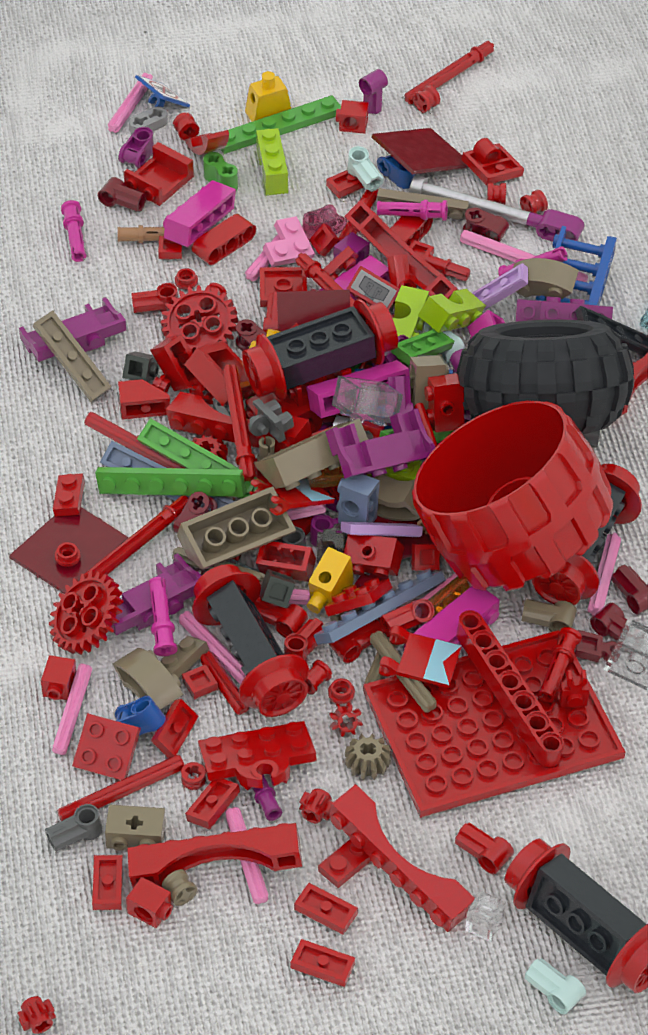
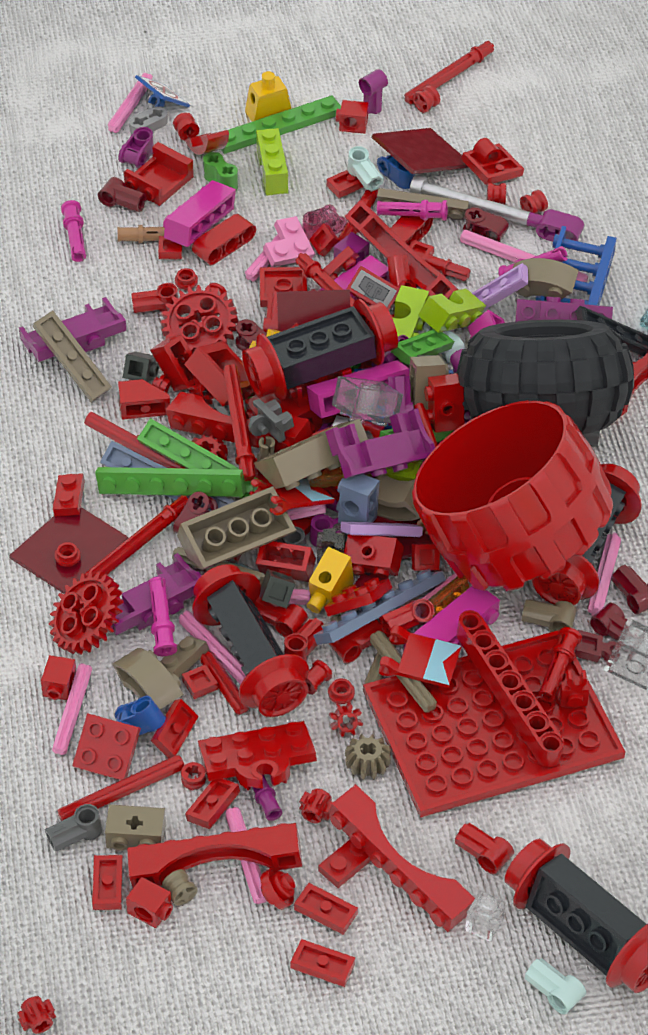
(277, 888): none -> red plate

